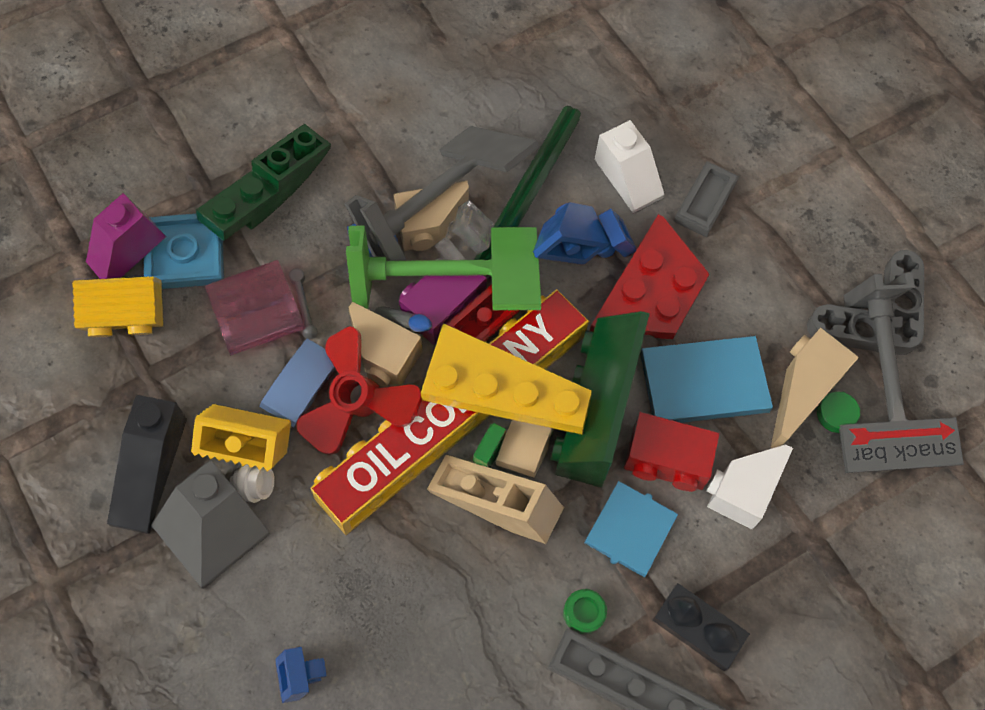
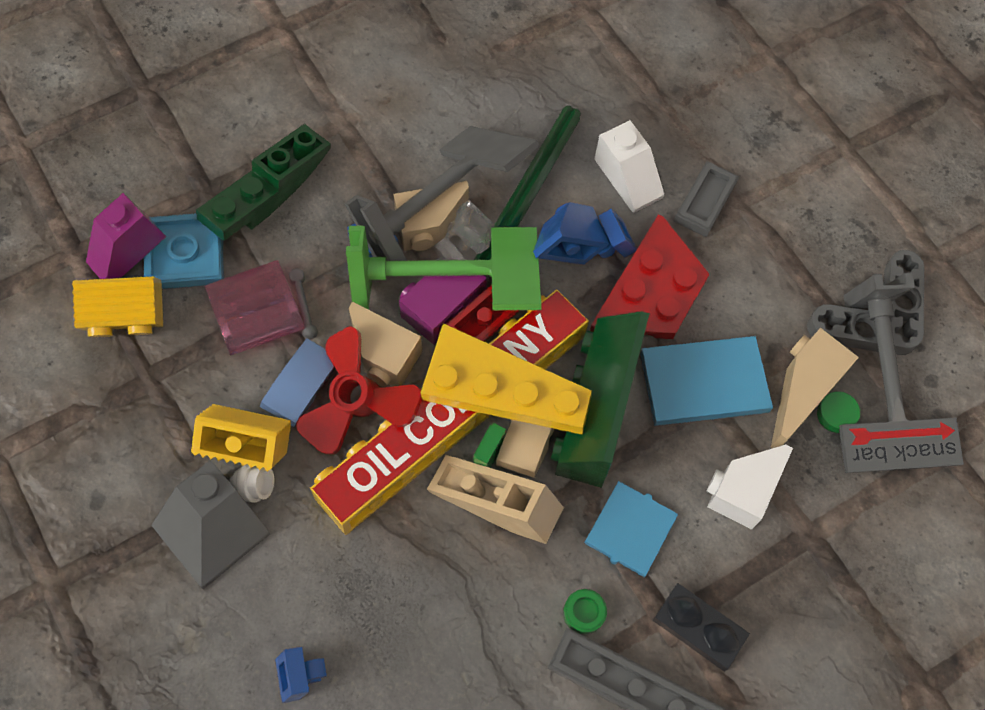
(145, 462): black slope -> none
(415, 322): piece -> none
(671, 452): red brick -> none

